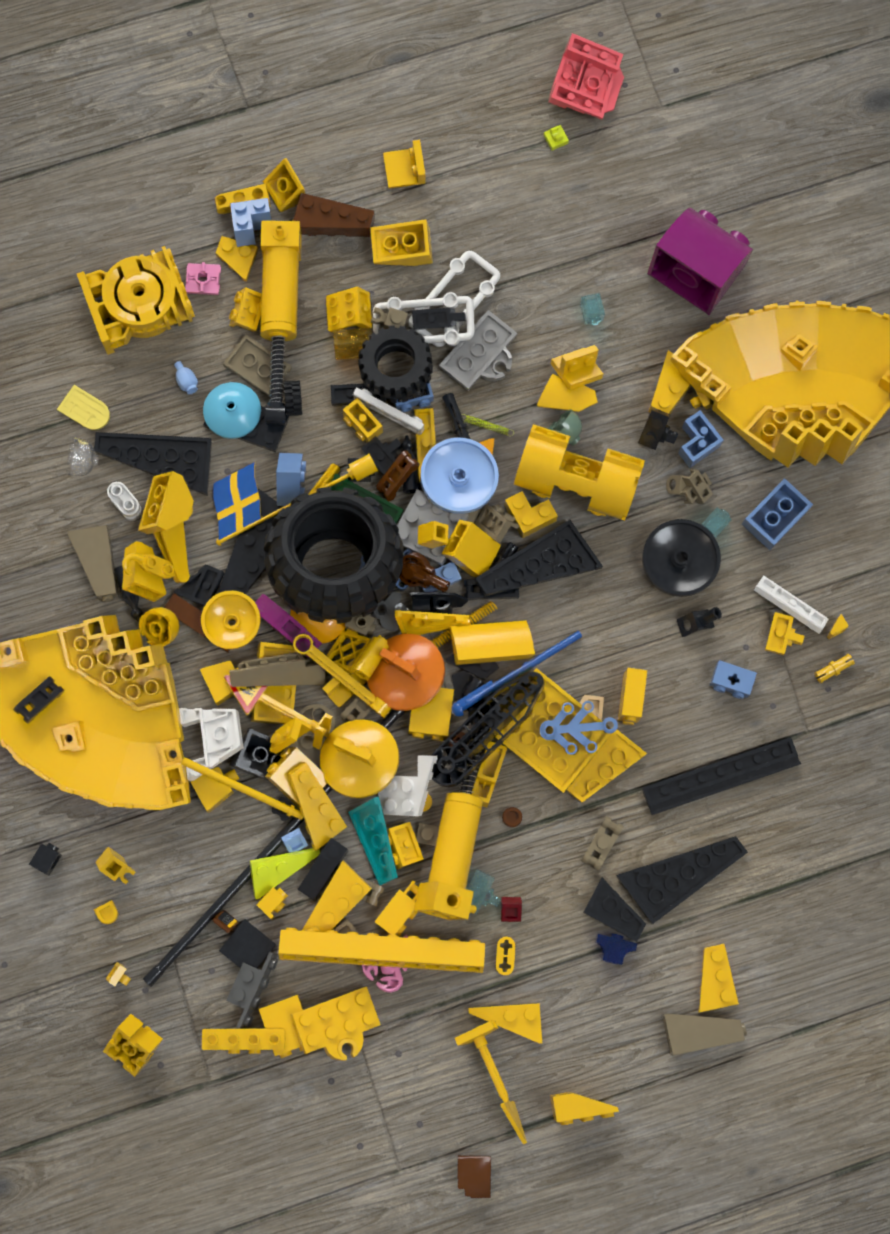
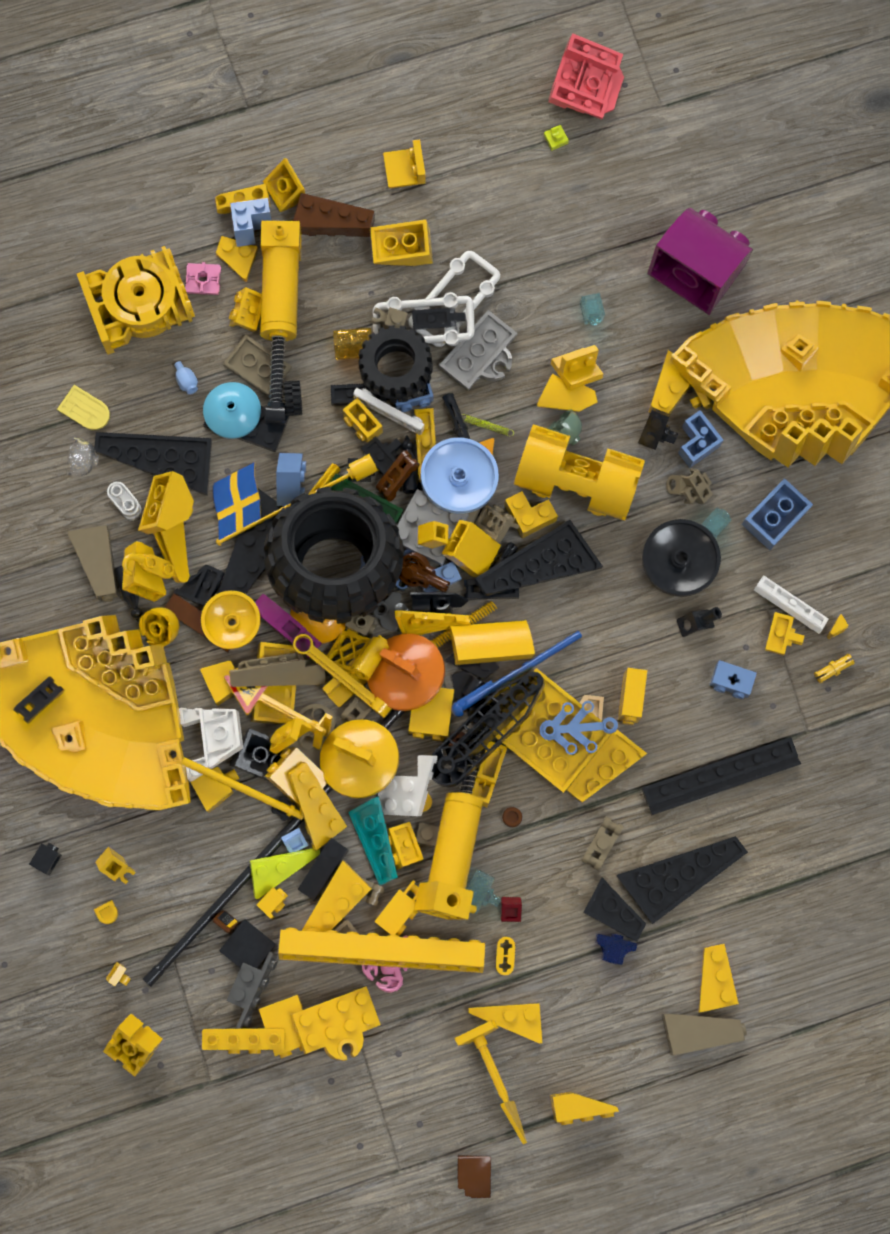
(349, 309): yellow bracket -> none

